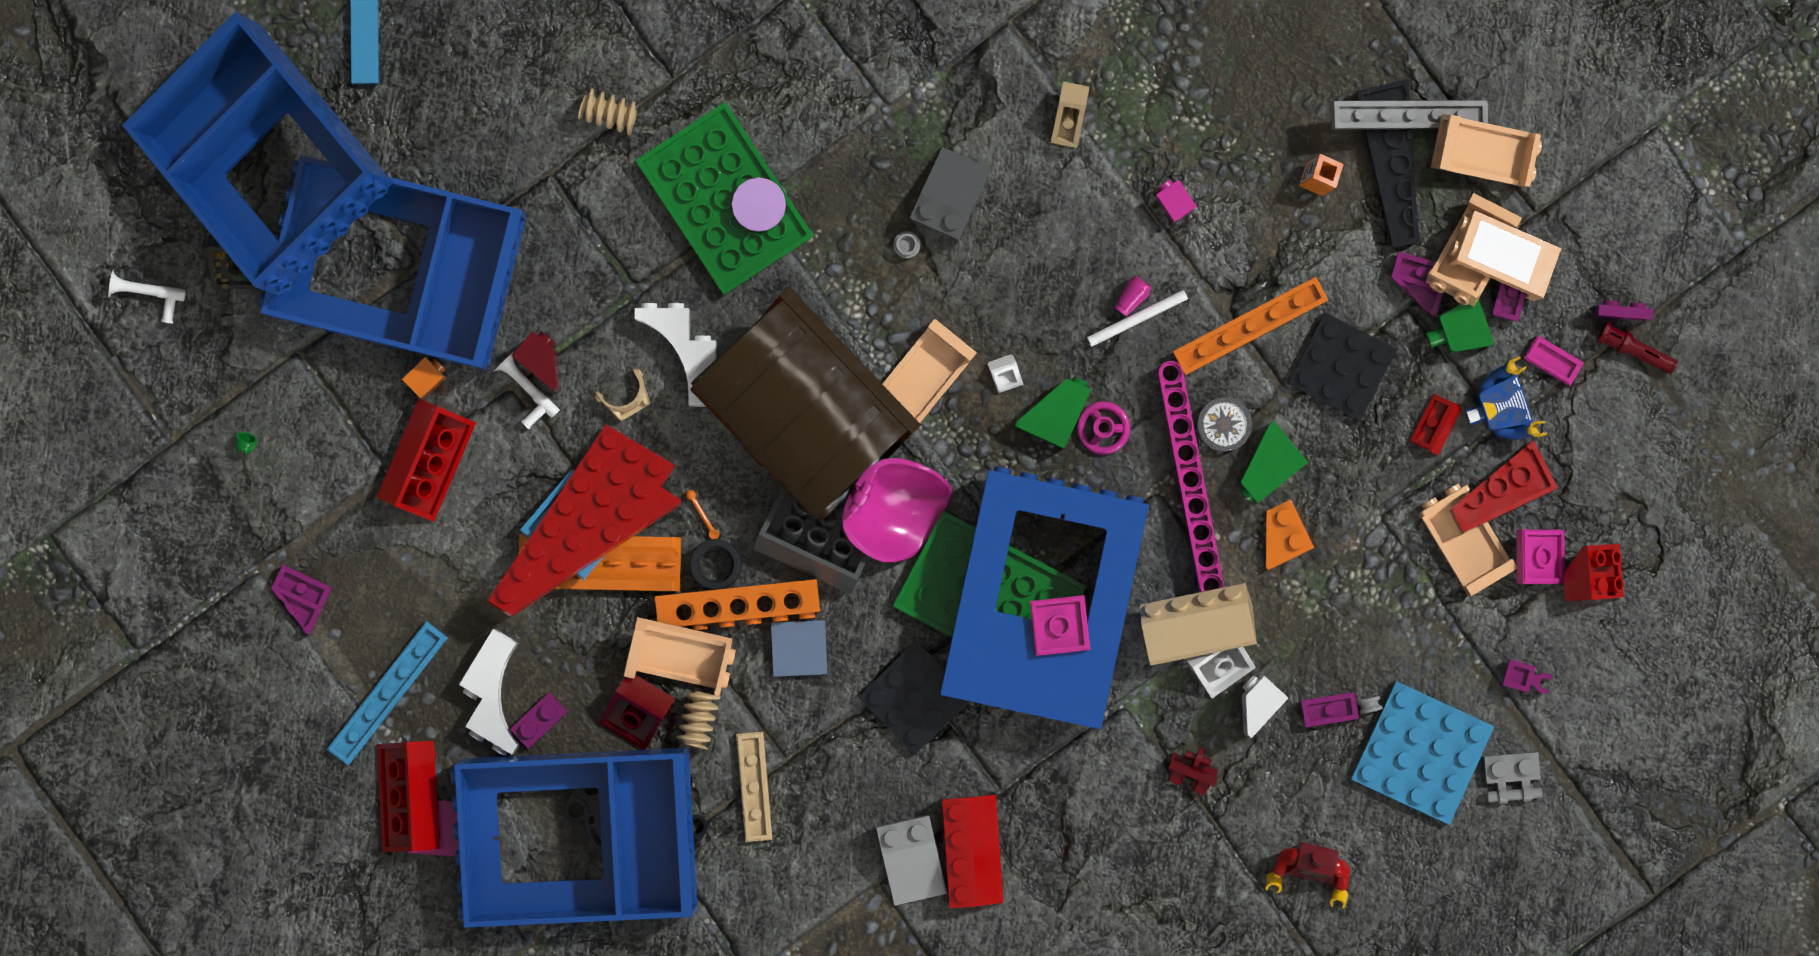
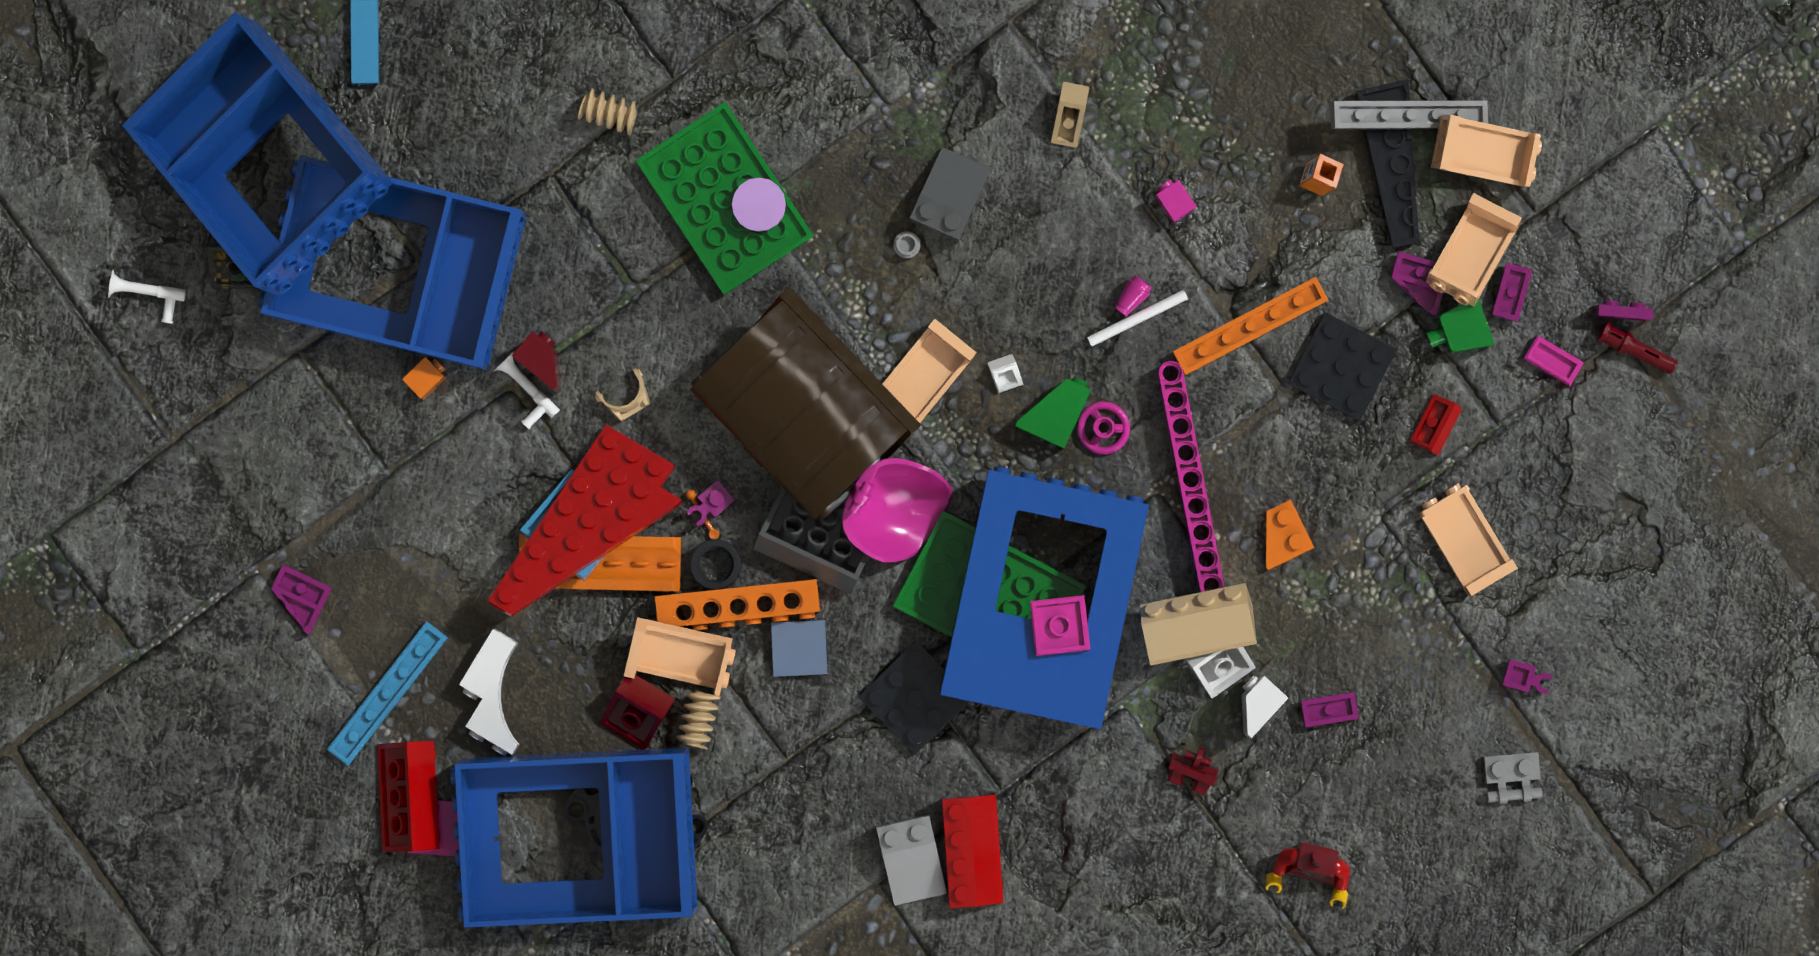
(245, 442): green hinge -> none
(426, 460): red slope -> none
(539, 720): magenta plate -> none
(675, 327): white arch -> none
(712, 501): none -> magenta plate
(754, 786): tan tile -> none
(1224, 424): clear piece -> none
(1270, 464): green slope -> none
(1369, 705): light grey bush -> none
(1422, 752): dark azure plate -> none
(1504, 254): panel -> none
(1504, 405): blue torso -> none
(1510, 487): red wing -> none
(1540, 556): dark pink tile -> none
(1594, 574): red slope -> none

